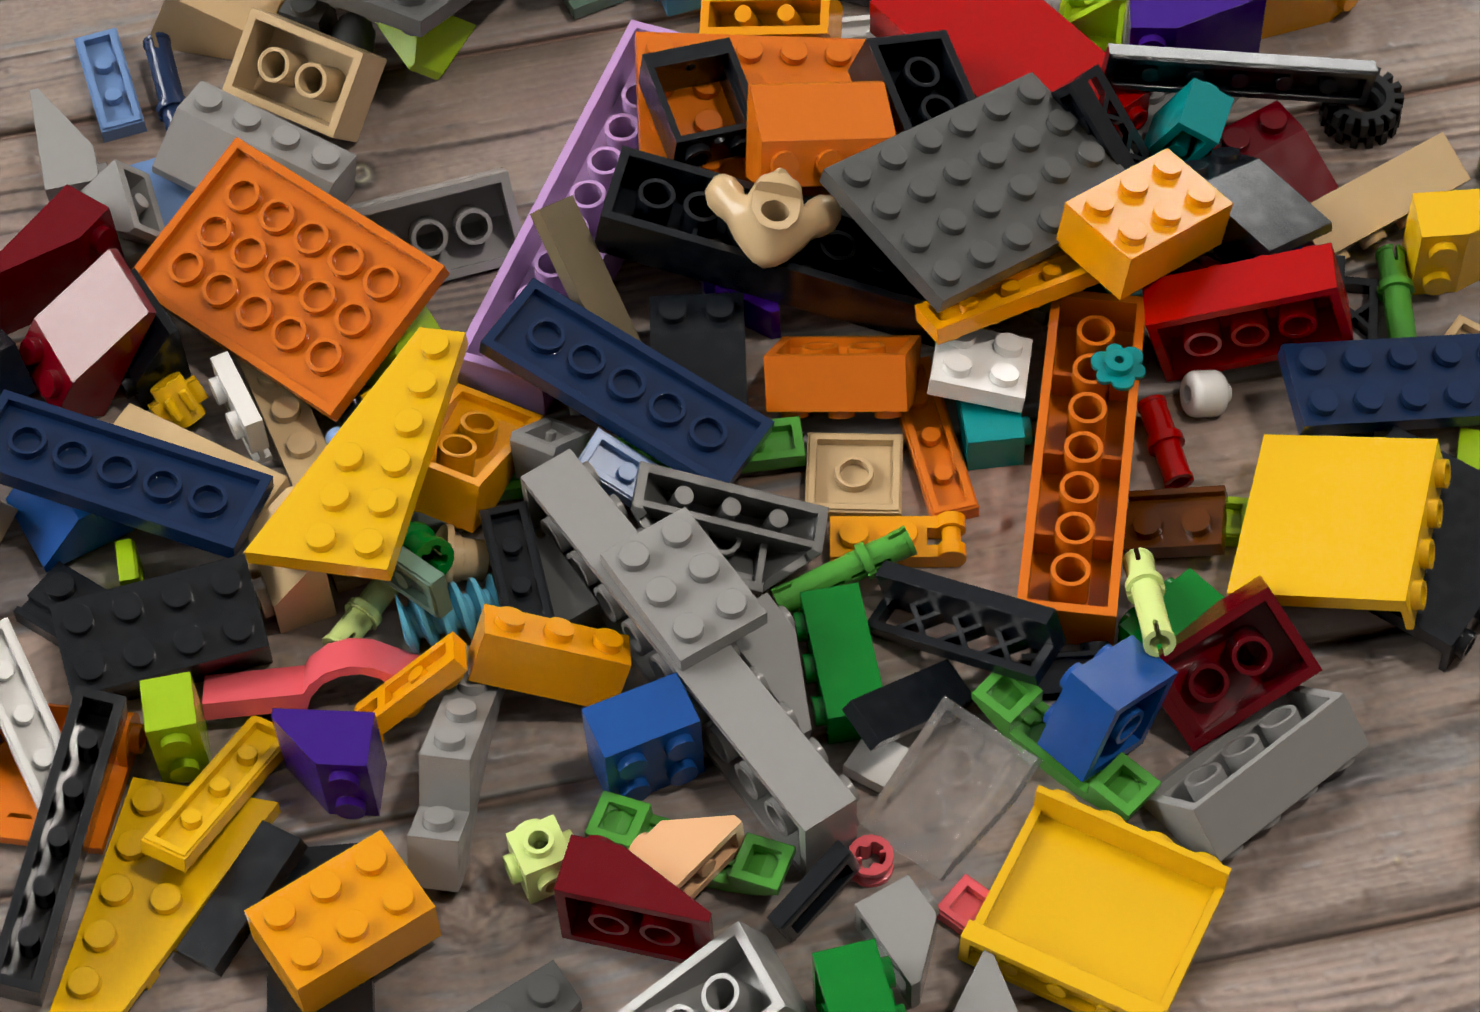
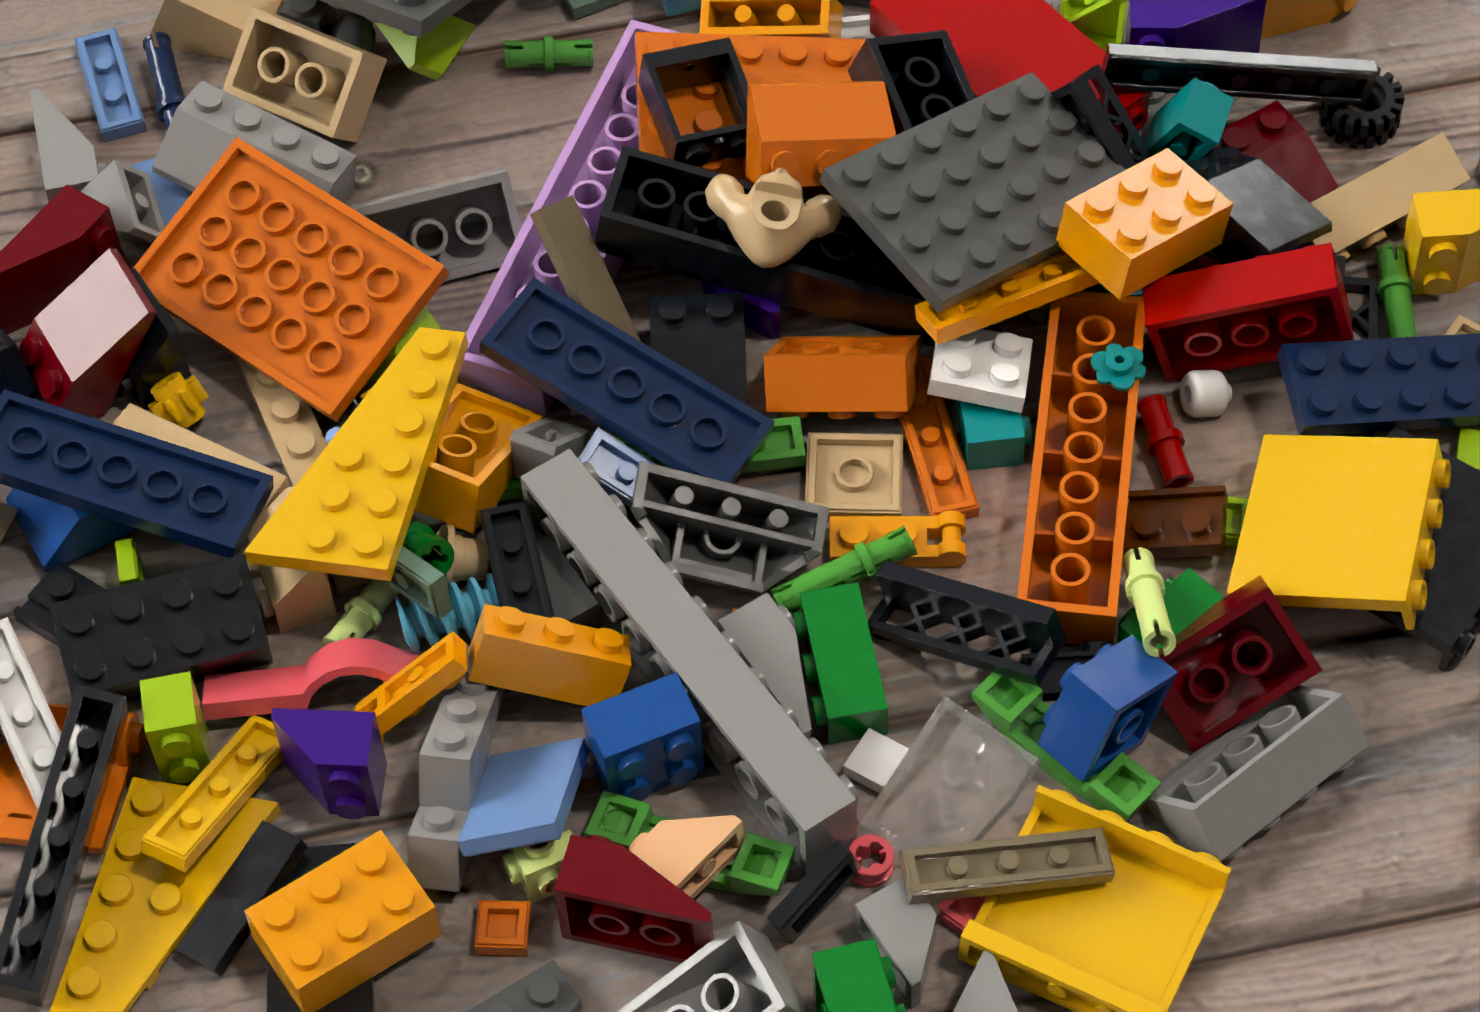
(242, 413): white plate -> none
(503, 928): none -> orange tile
(524, 797): none -> medium blue tile
(548, 53): none -> bright green pin
(683, 588): light grey plate -> none
(905, 704): black tile -> none
(1006, 865): none -> dark tan tile

